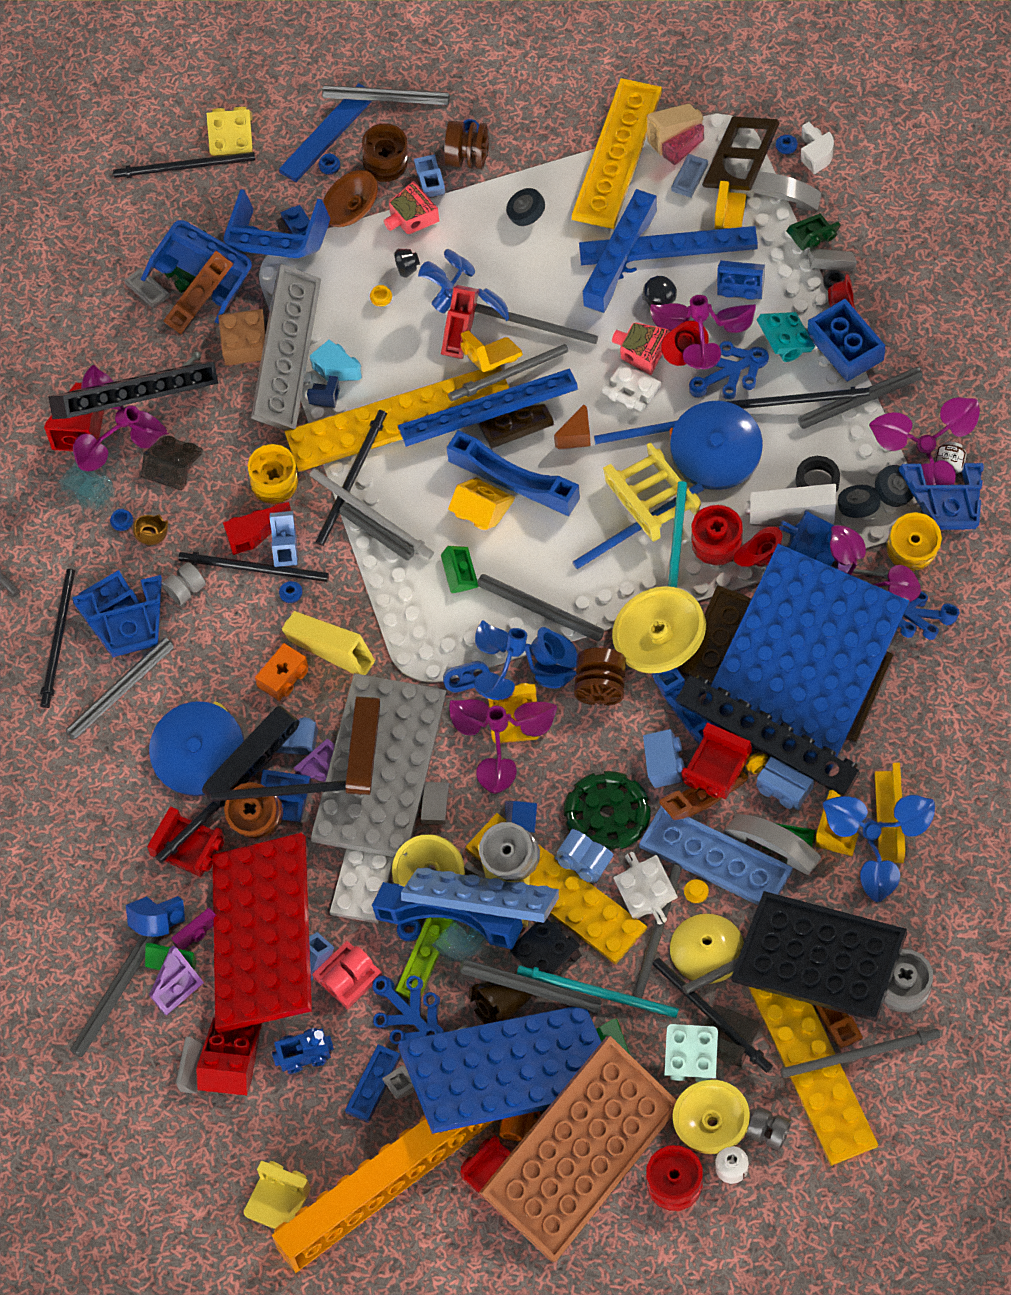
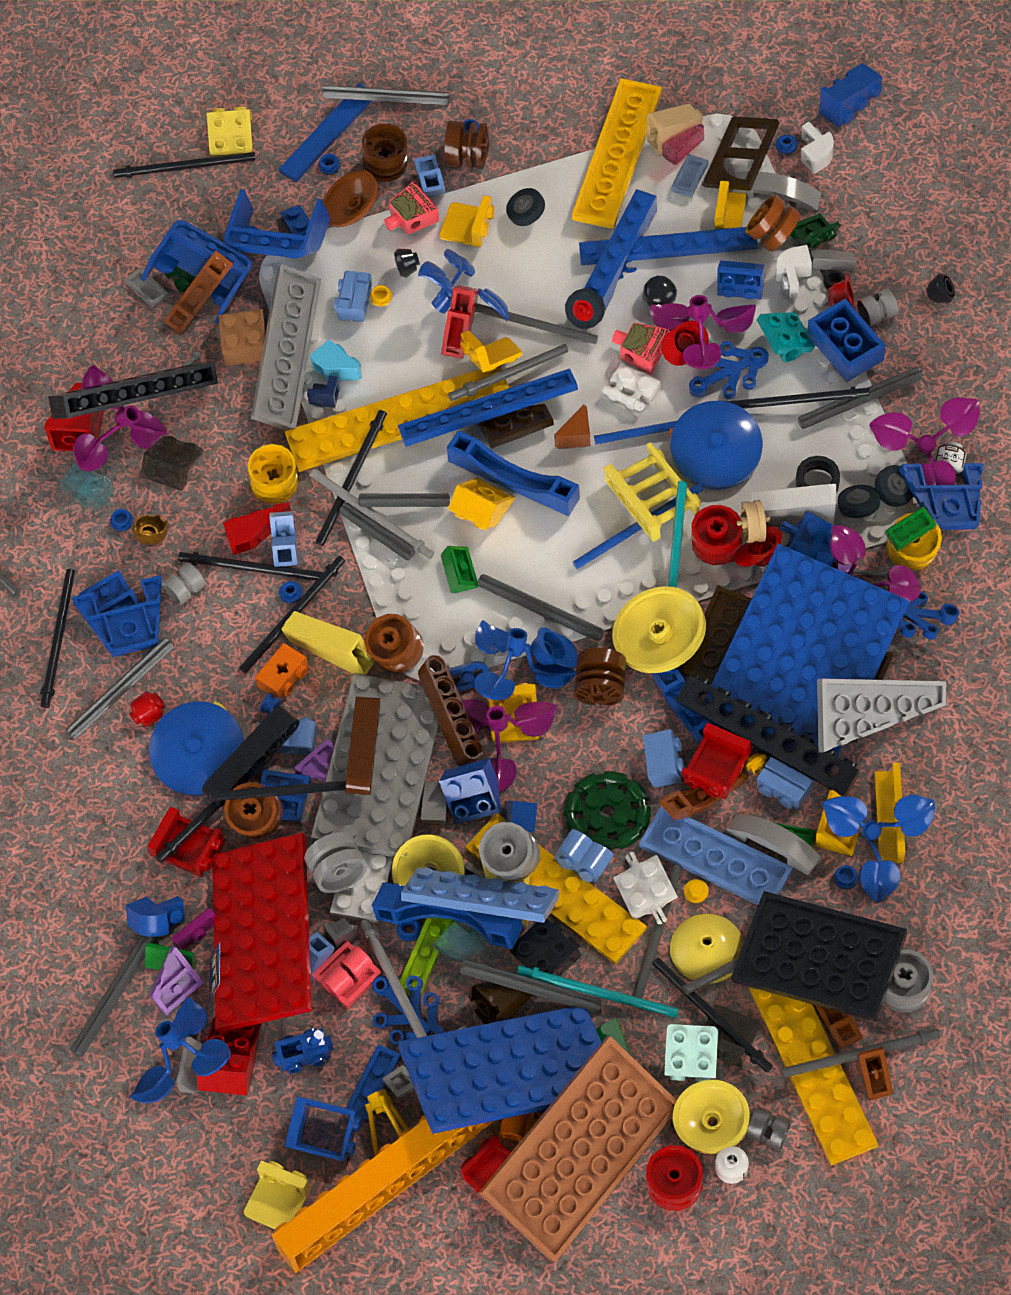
(147, 708): none -> red head
(211, 1057): none -> blue plant
(214, 975): none -> sticker
(270, 703): none -> blue bush
(298, 1124): none -> blue window
(330, 570): none -> black bar
(335, 862): none -> light grey wheel
(340, 932): none -> flat silver panel
(353, 296): none -> medium blue brick
(371, 936): none -> light grey bar
(380, 1103): none -> yellow plant
(394, 643): none -> dark orange wheel
(404, 500): none -> dark grey axle
(452, 701): none -> reddish brown beam
(468, 223): none -> yellow bracket
(471, 791): none -> blue slope
(585, 308): none -> black wheel
(753, 521): none -> tan wheel
(772, 222): none -> dark orange wheel
(792, 265): none -> white brick
(846, 877): none -> blue plate
(849, 95): none -> blue wedge
(862, 707): none -> light grey wing
(874, 1073): none -> dark orange slope
(878, 307): none -> light grey wheel
(910, 529): none -> green plate
(941, 289): none -> black cone

